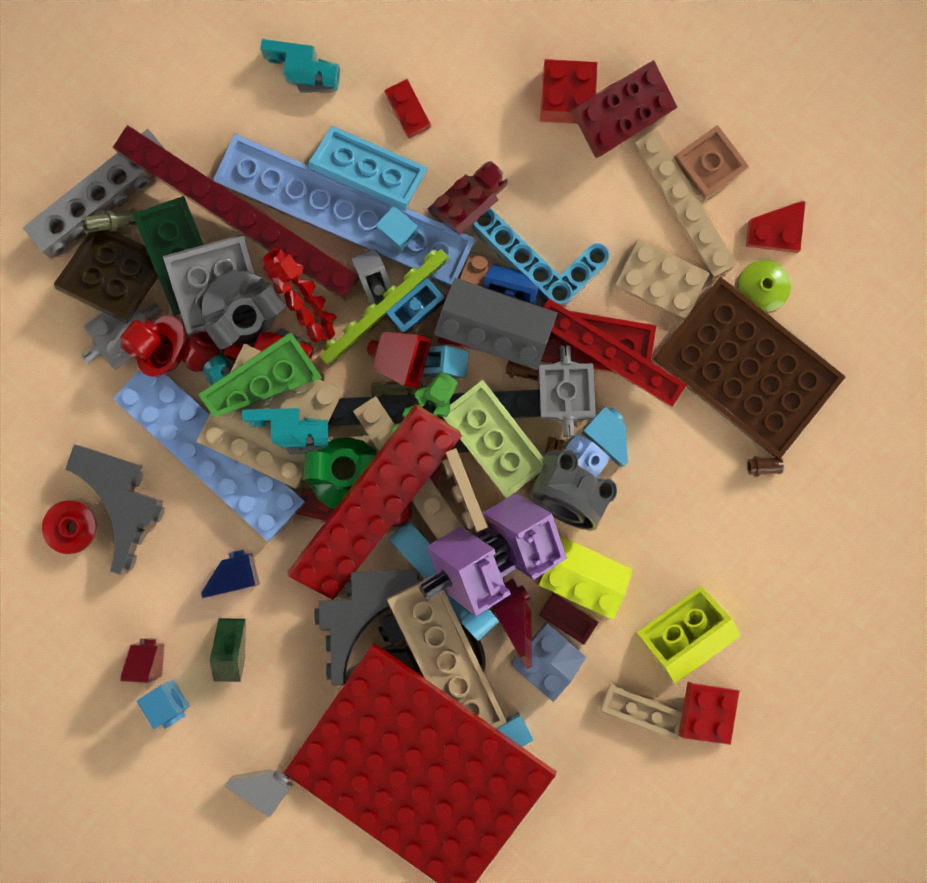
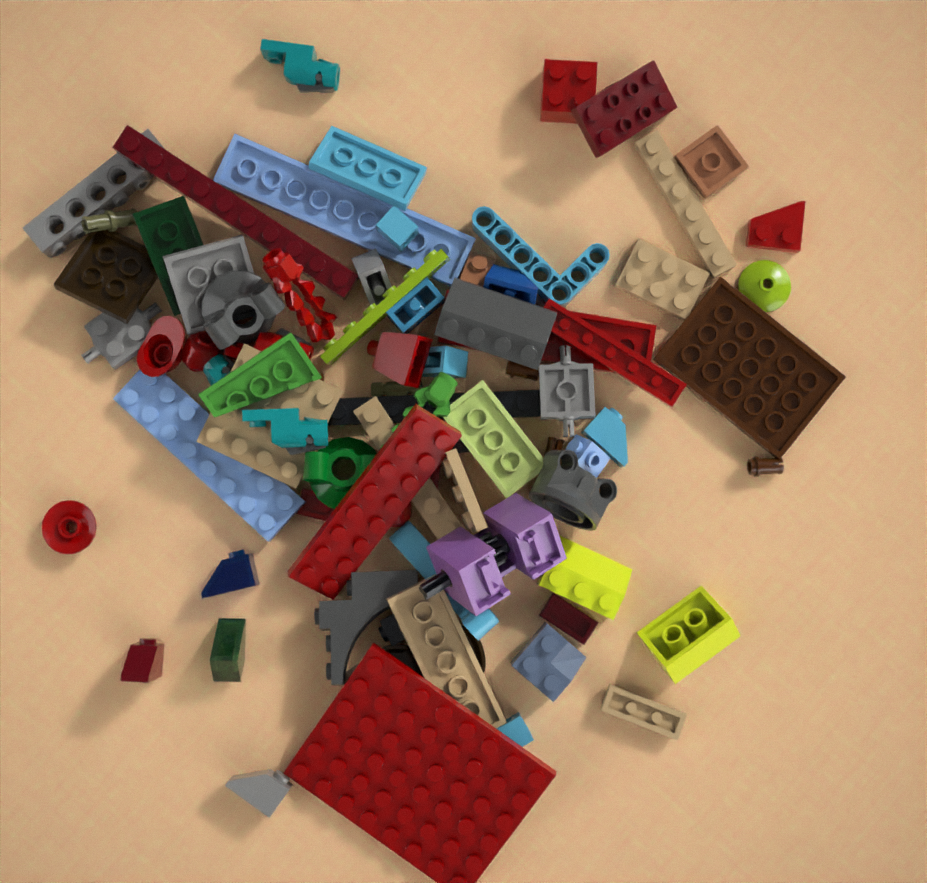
(129, 510): dark grey arch -> none
(140, 339): red head -> none
(164, 705): dark azure brick -> none
(407, 108): red plate -> none
(469, 198): dark red plate -> none
(516, 620): dark red slope -> none
(708, 713): red plate -> none

